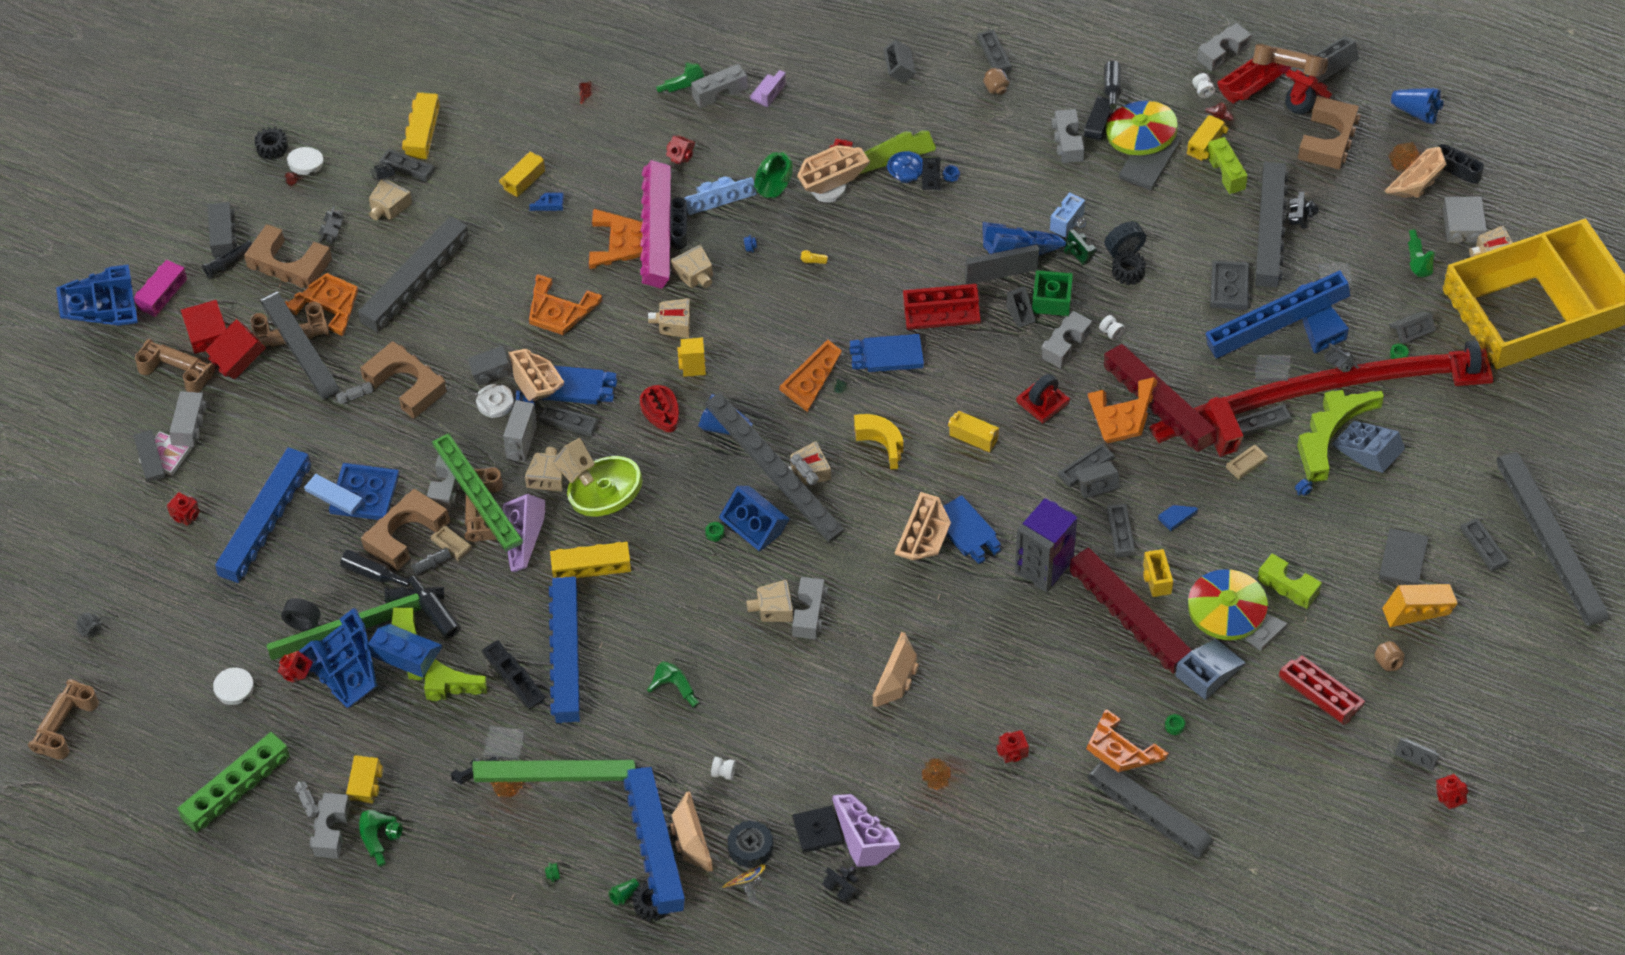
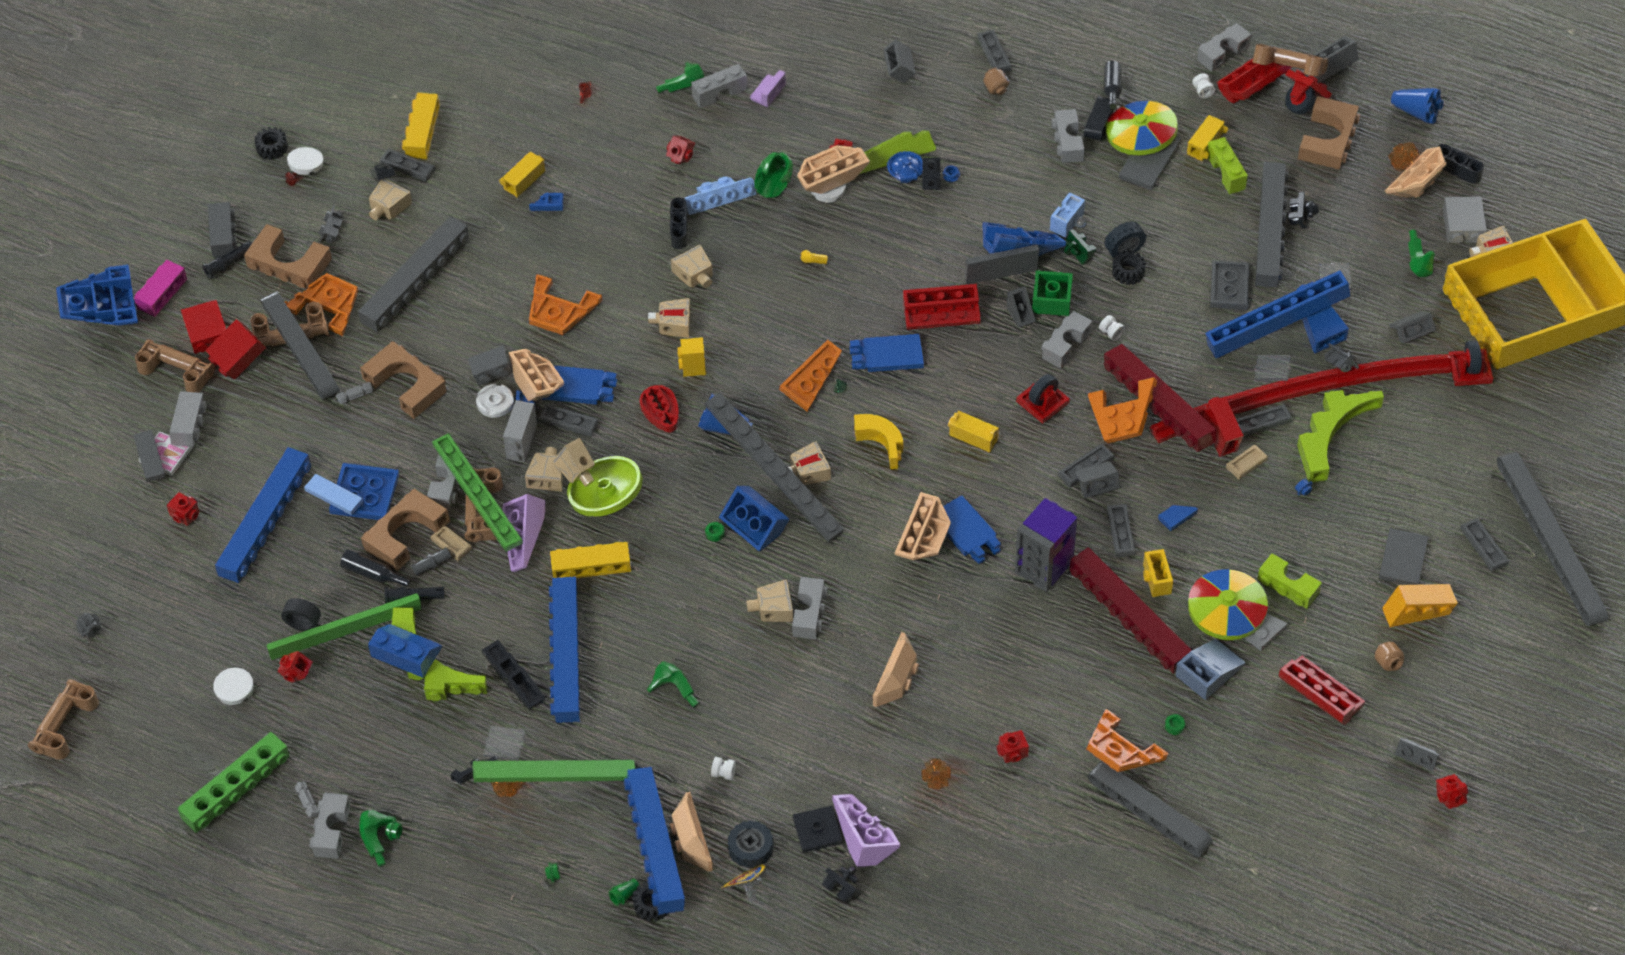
(344, 660): blue wedge -> none
(364, 779): yellow brick -> none
(435, 610): black piece -> none
(624, 238): orange wing -> none
(656, 224): dark pink brick -> none
(750, 243): blue plate -> none
(804, 469): light grey axle -> none
(1219, 111): clear red piece -> none
(1370, 445): sand blue slope -> none
(1399, 351): green tile -> none

